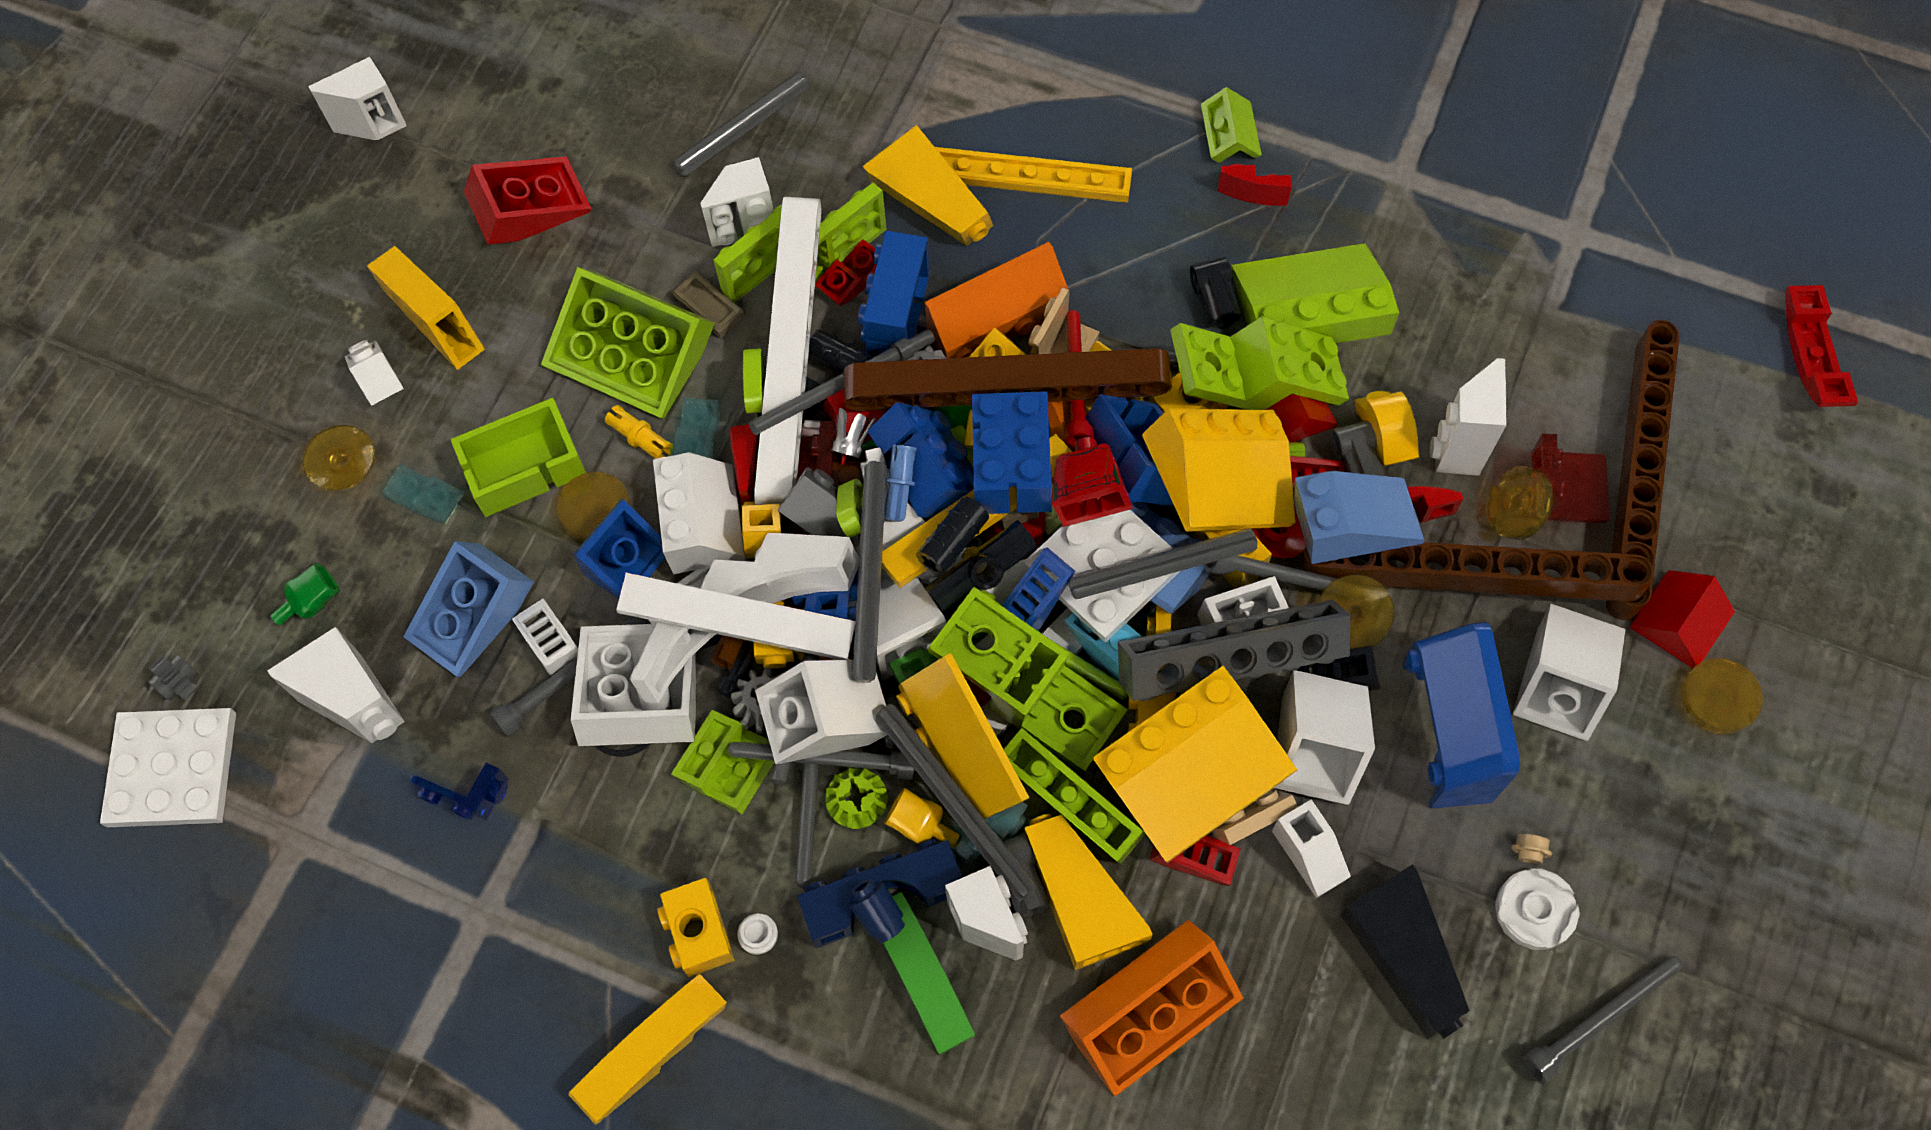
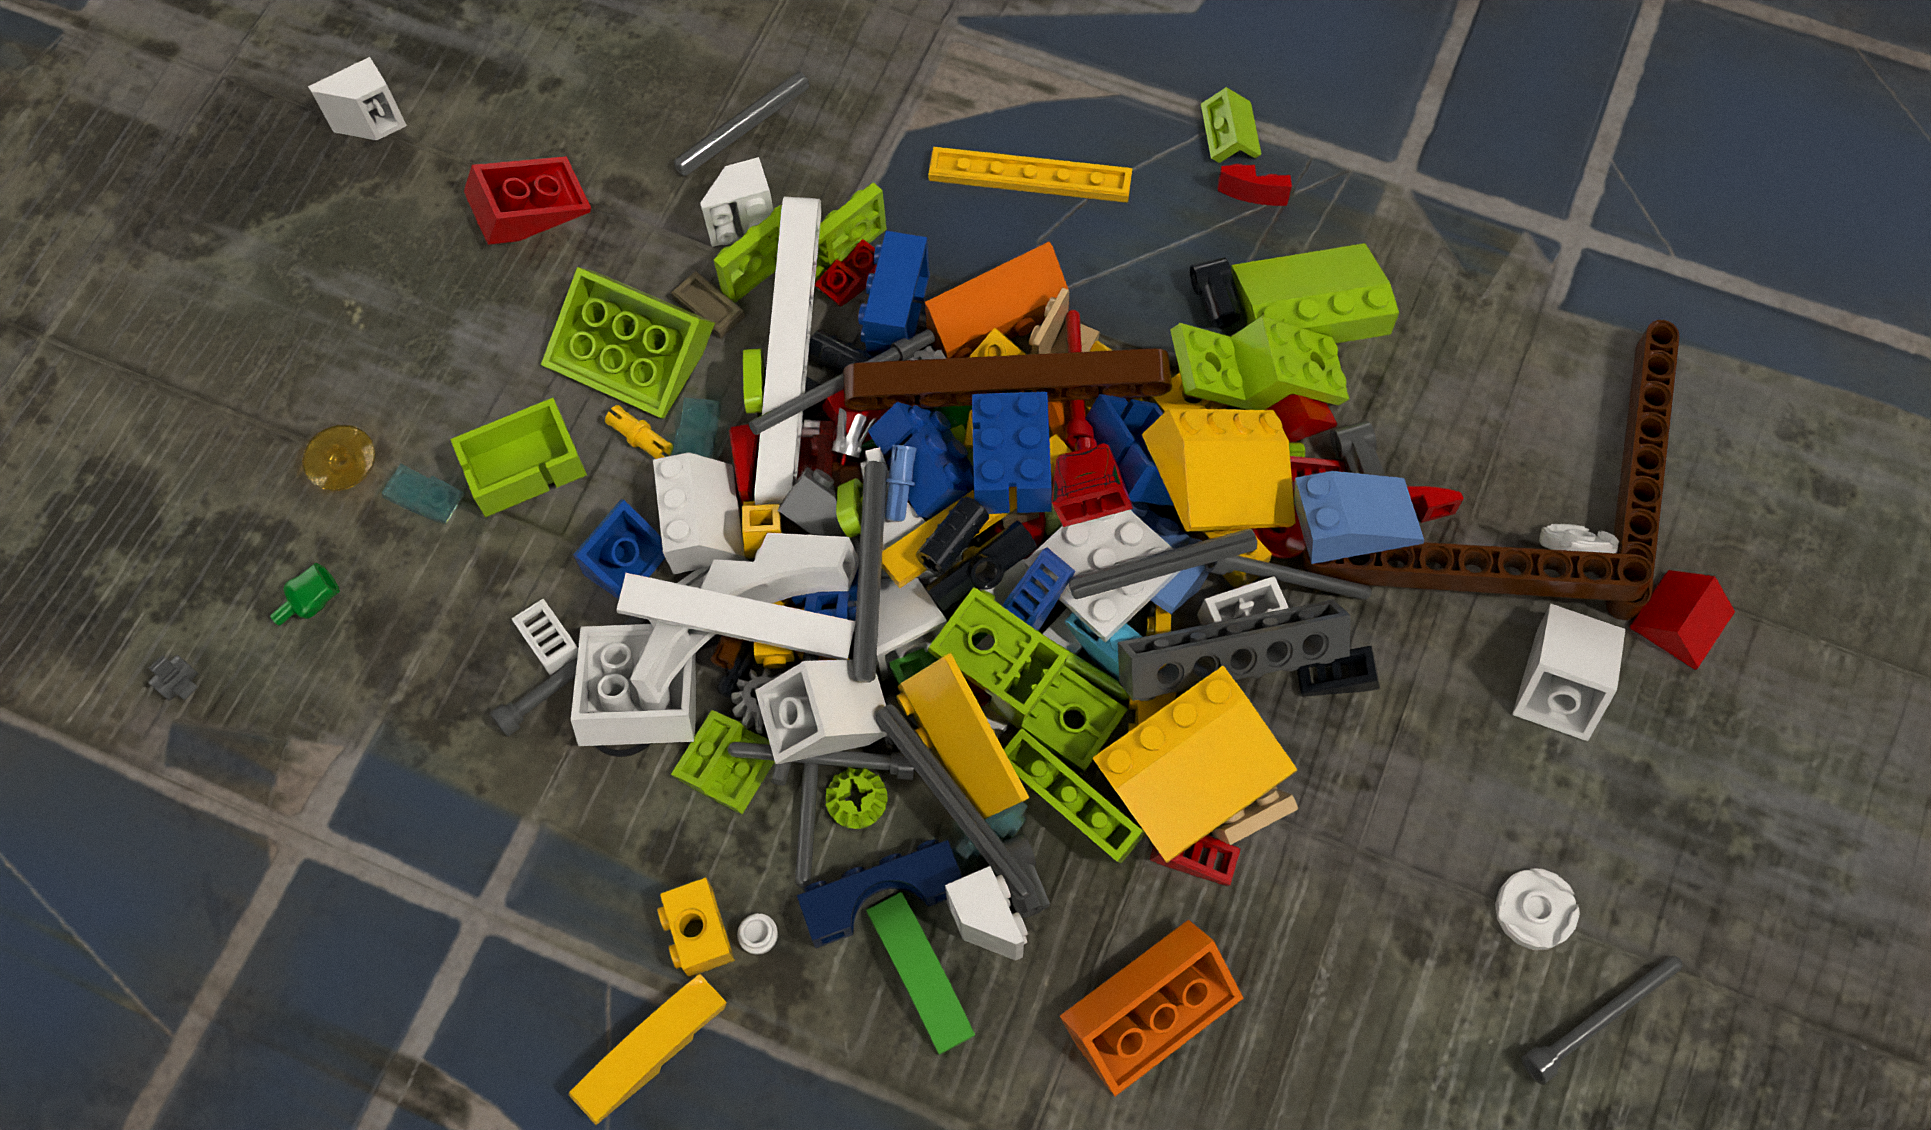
(168, 767): white plate -> none
(340, 686): white slope -> none
(372, 371): white slope -> none
(427, 307): yellow slope -> none
(467, 606): medium blue slope -> none
(485, 793): clear blue bracket -> none
(588, 501): clear yellow tile -> none
(876, 910): dark blue brick -> none
(918, 819): yellow piece -> none
(927, 184): yellow slope -> none
(1084, 899): yellow slope -> none
(1312, 848): white slope -> none
(1326, 736): white slope -> none
(1374, 604): clear yellow dish -> none
(1392, 424): yellow brick -> none
(1409, 951): black slope -> none
(1468, 715): blue windscreen -> none
(1472, 423): white slope -> none
(1520, 503): clear yellow tile -> none
(1531, 848): tan plate -> none
(1576, 481): clear red bracket -> none
(1577, 538): none -> white tile
(1722, 696): clear yellow tile -> none
(1813, 348): red slope -> none

